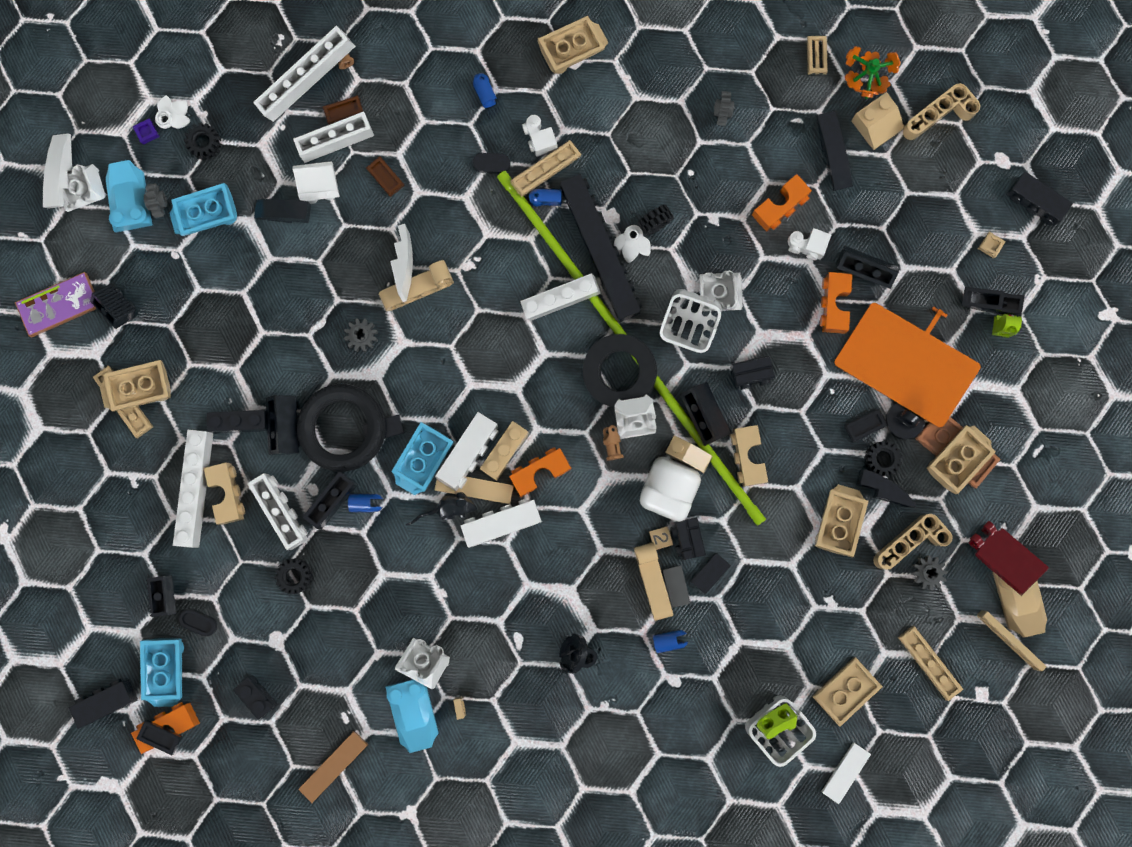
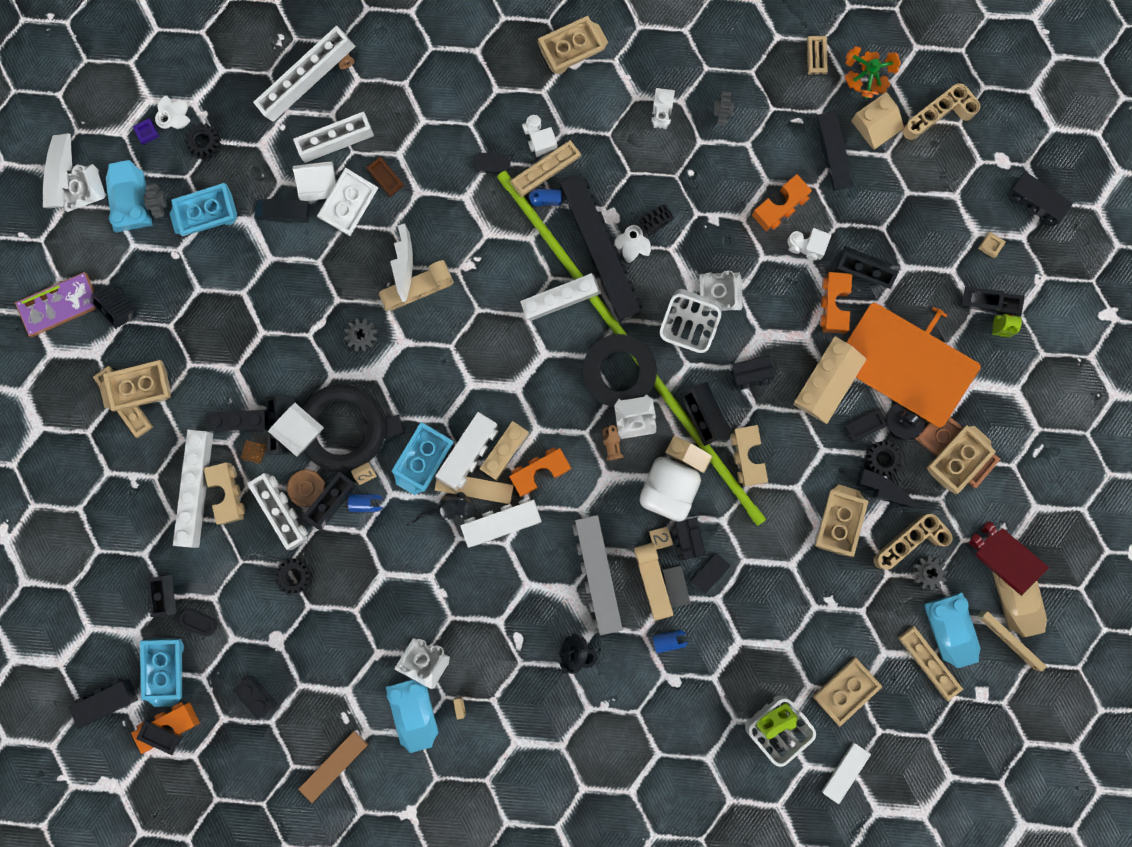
(253, 452): none -> clear orange tile
(296, 429): none -> white slope
(305, 487): none -> medium nougat tile
(342, 109): reddish brown tile -> none
(347, 202): none -> white tile
(363, 473): none -> tan tile
(484, 90): blue piece -> none
(598, 575): none -> light grey brick
(662, 108): none -> white brick
(830, 380): none -> tan slope
(953, 630): none -> medium azure slope

